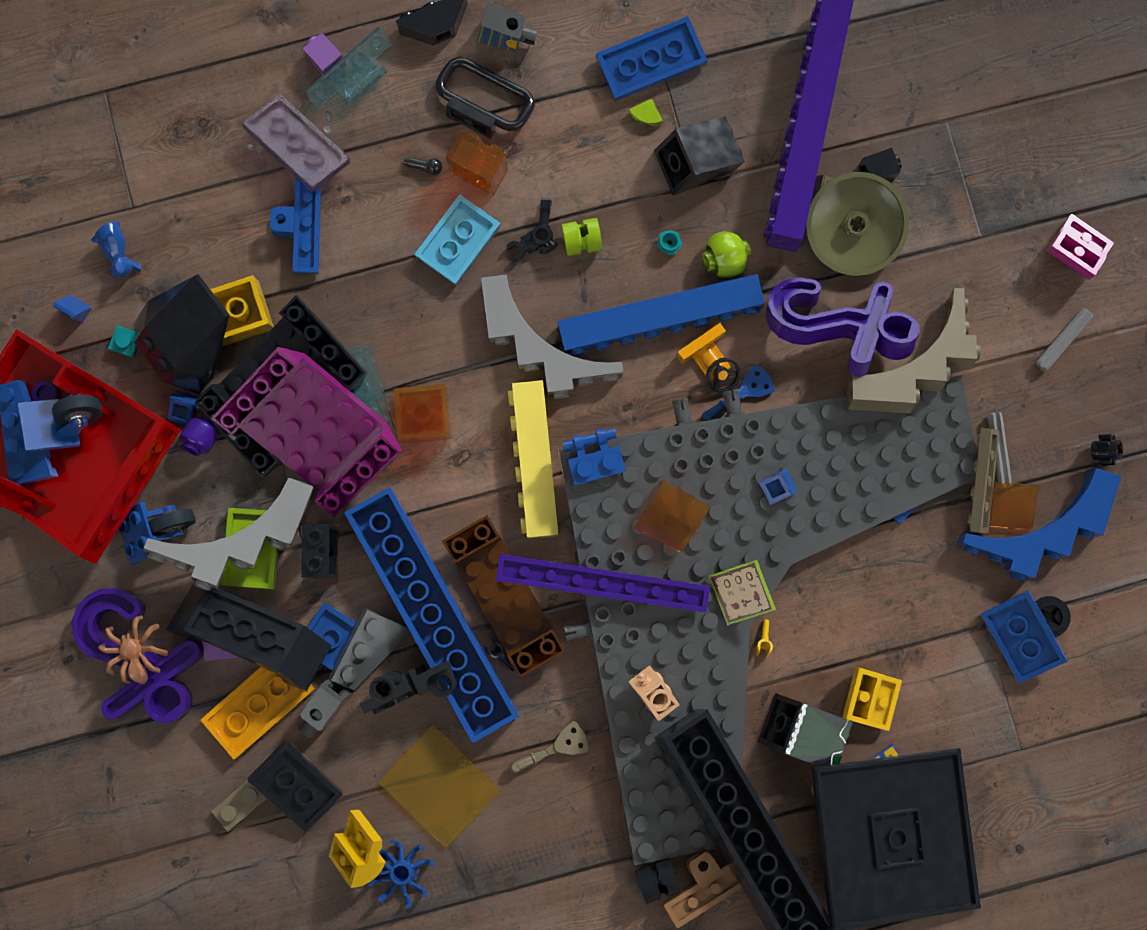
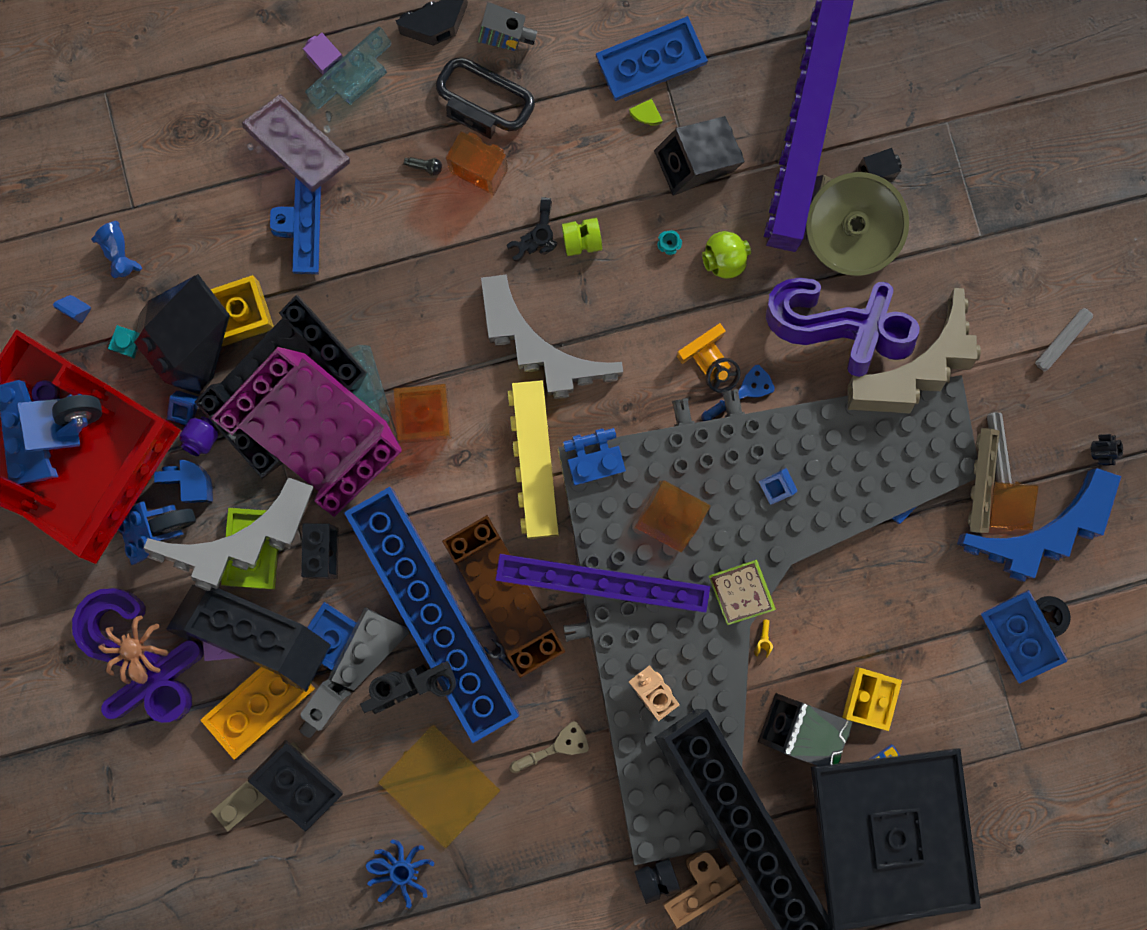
(193, 479): none -> blue brick
(357, 851): yellow brick -> none
(457, 239): medium azure plate -> none
(661, 314): blue brick -> none
(1080, 247): brick -> none

